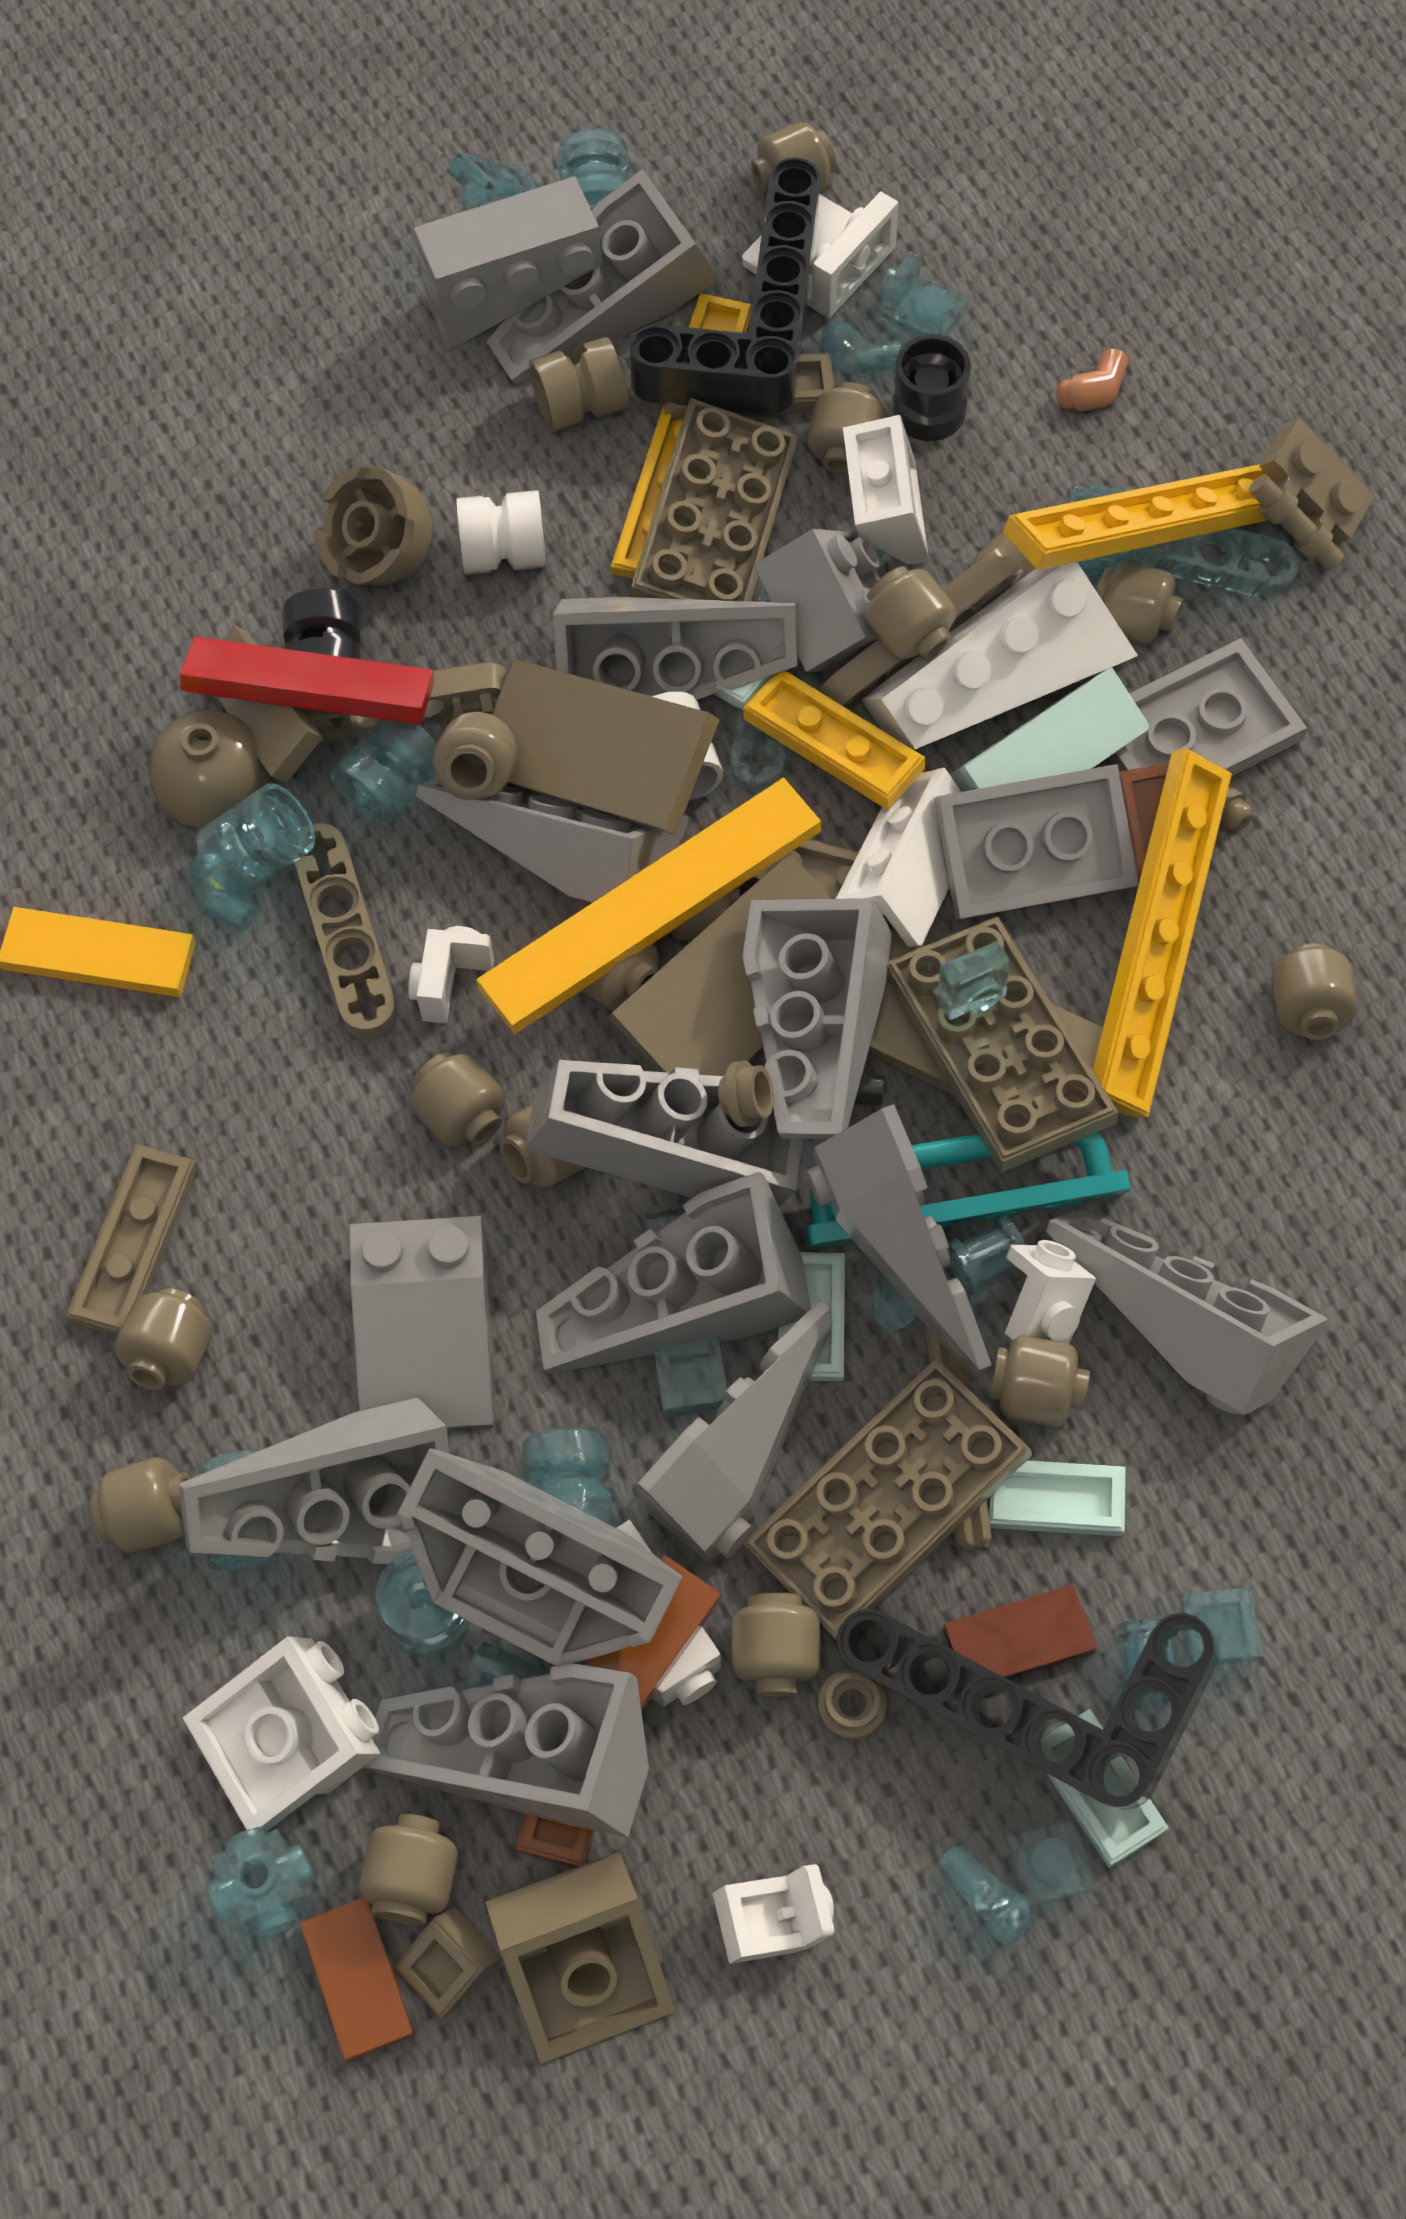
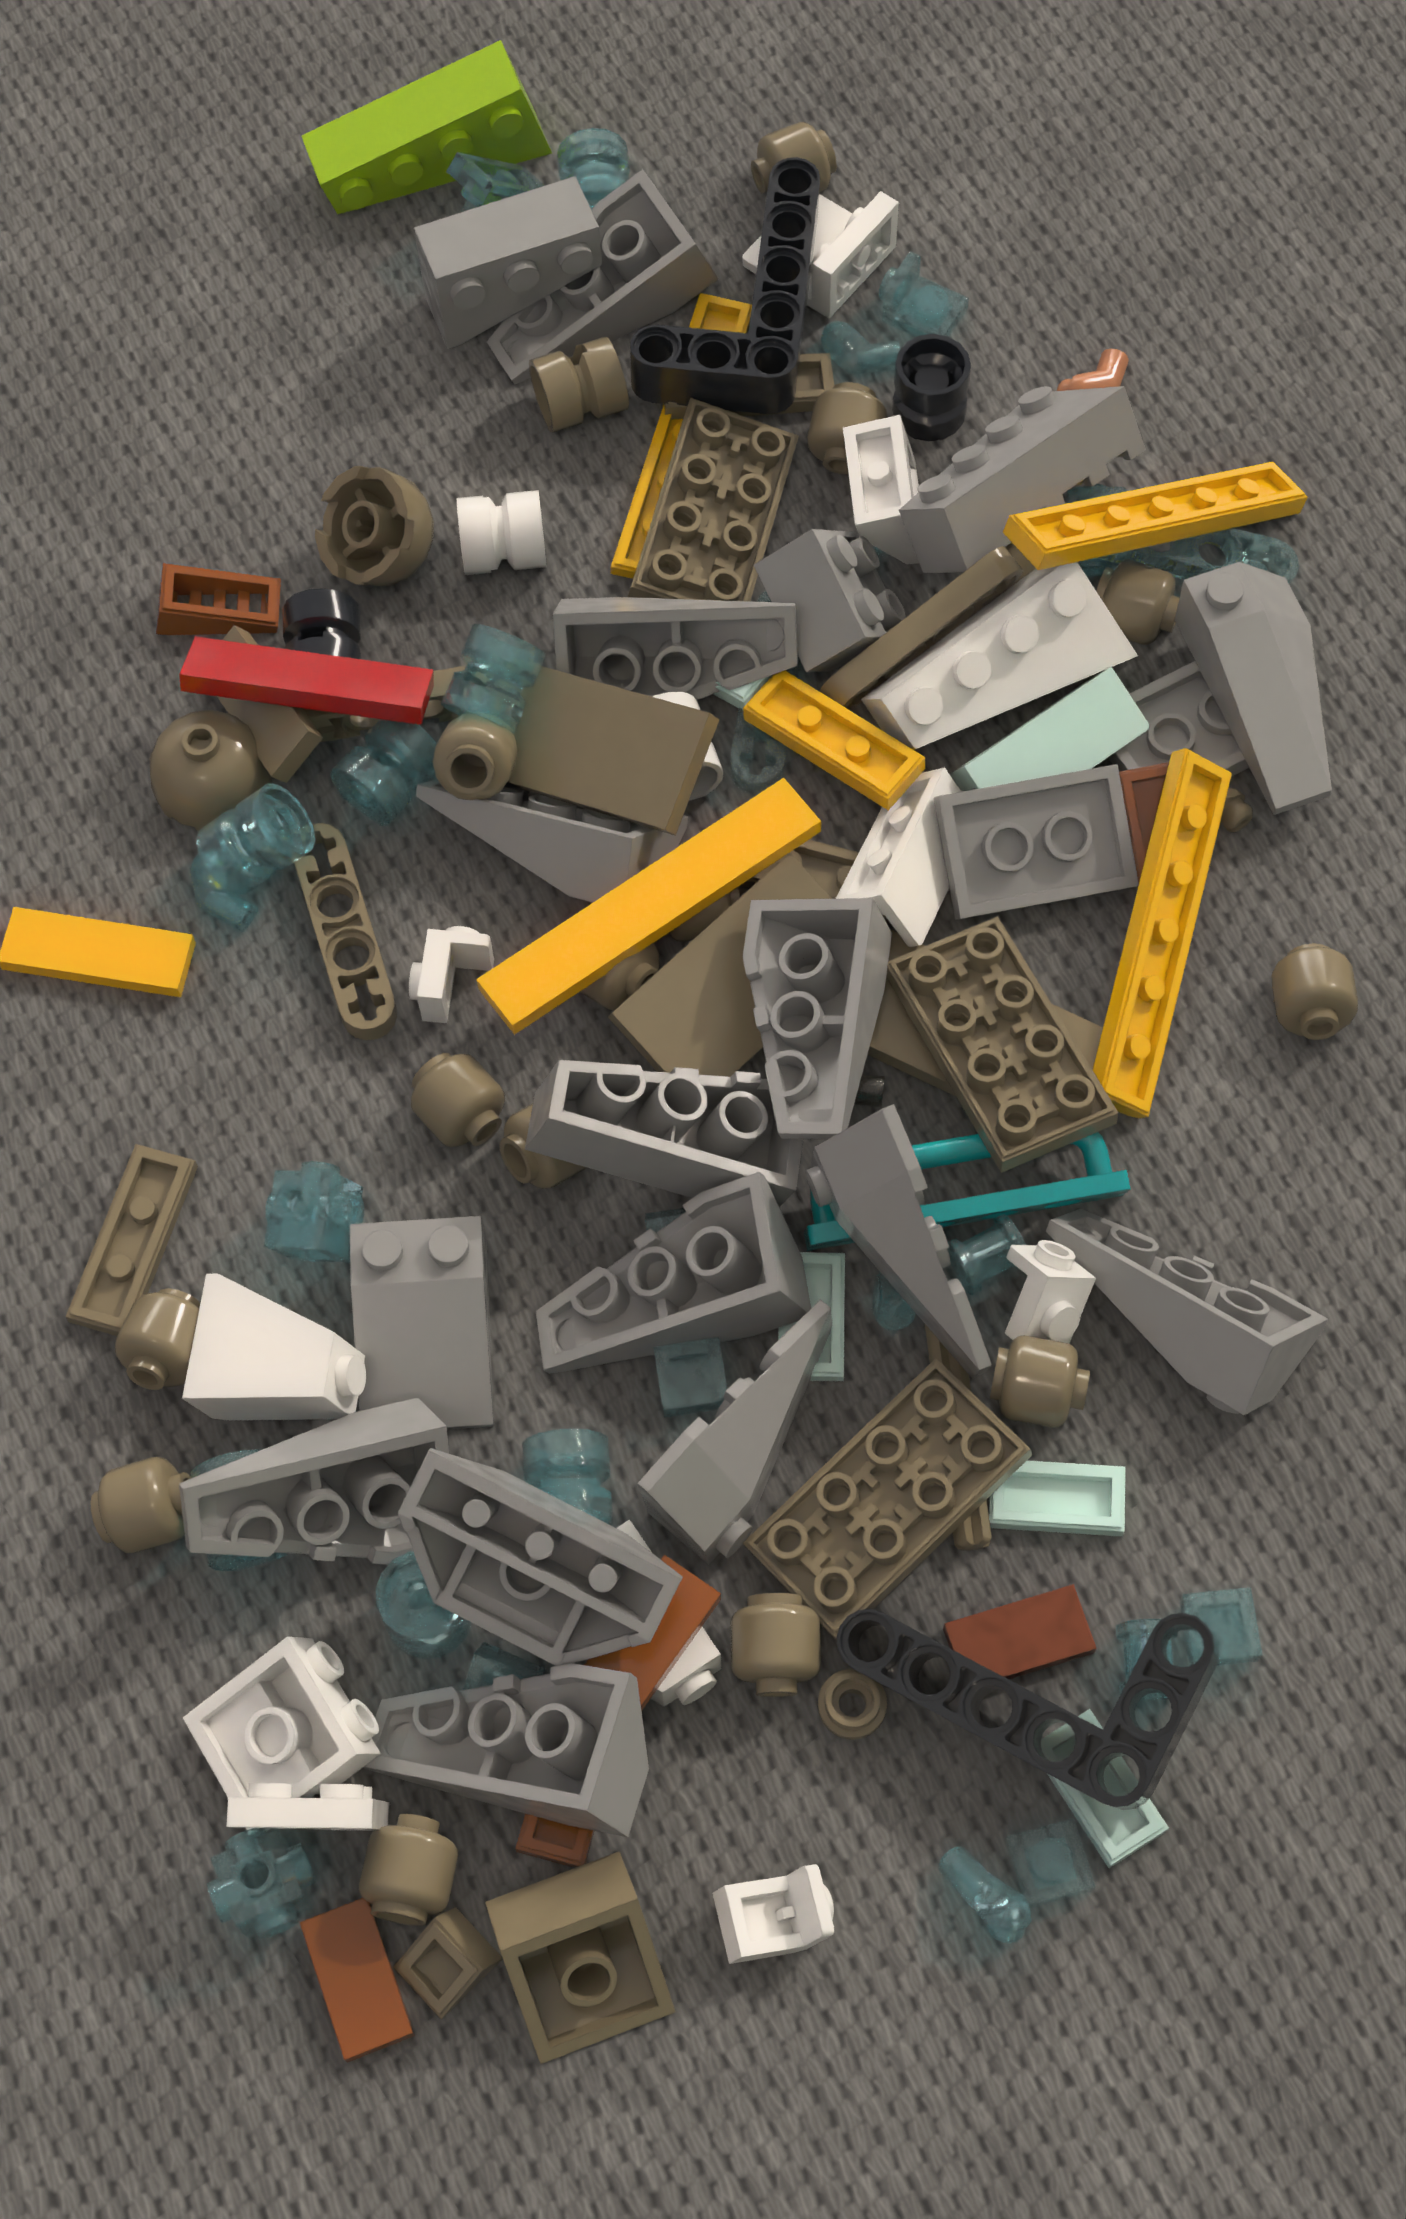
(195, 619): none -> dark orange slope
(267, 1361): none -> white slope
(313, 1213): none -> clear light blue brick
(336, 1809): none -> white plate
(415, 132): none -> lime wedge
(494, 676): none -> clear light blue wheel
(746, 1093): dark tan plate -> none
(910, 613): dark tan head -> none
(973, 981): clear light blue plate -> none
(1016, 468): none -> light grey wedge
(1262, 675): none -> light grey wedge
(1316, 482): dark tan plate -> none

